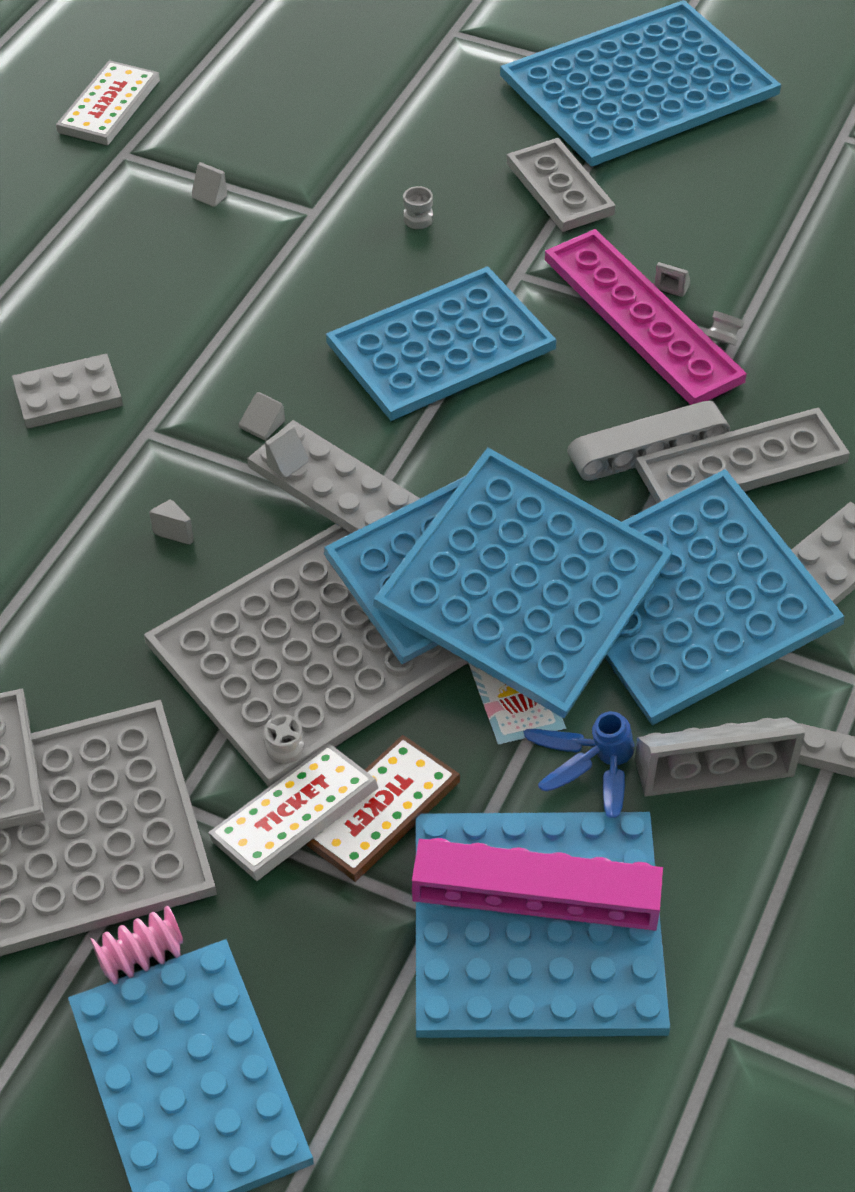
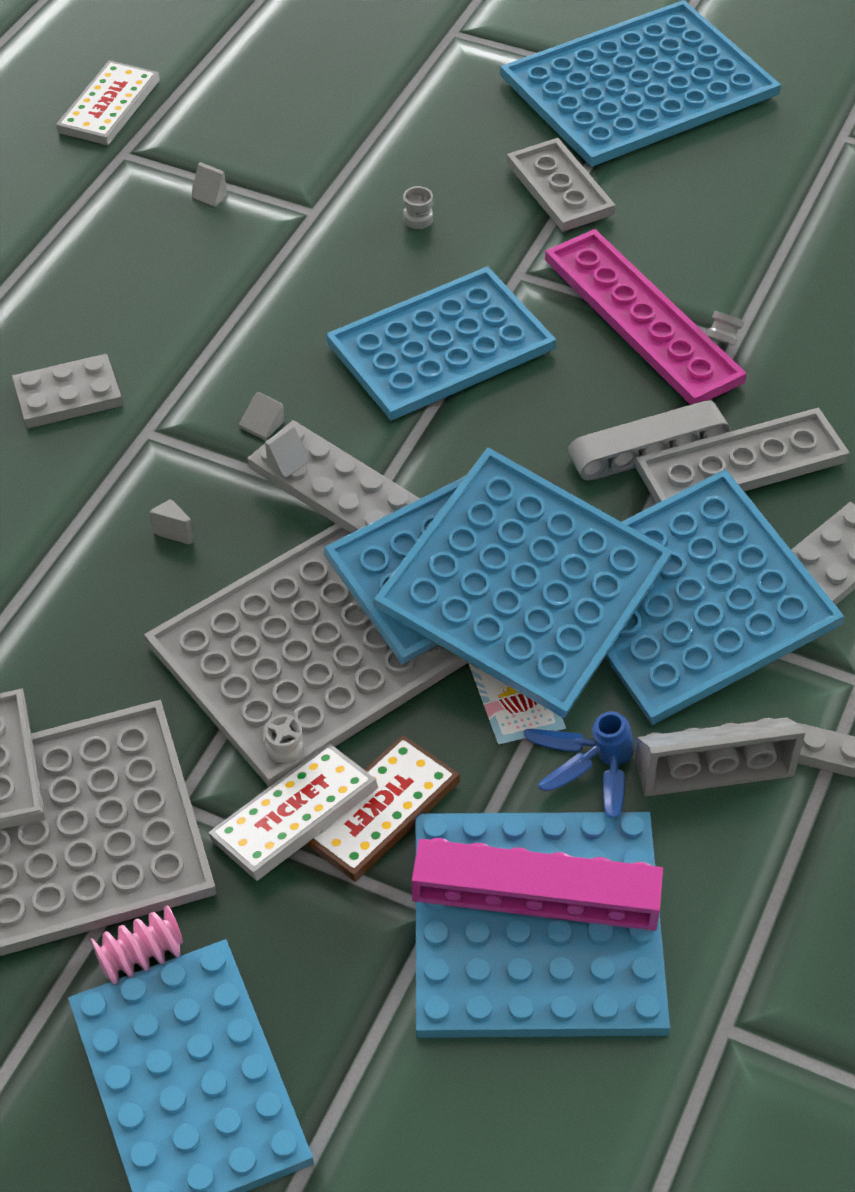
(672, 279): light grey slope -> none

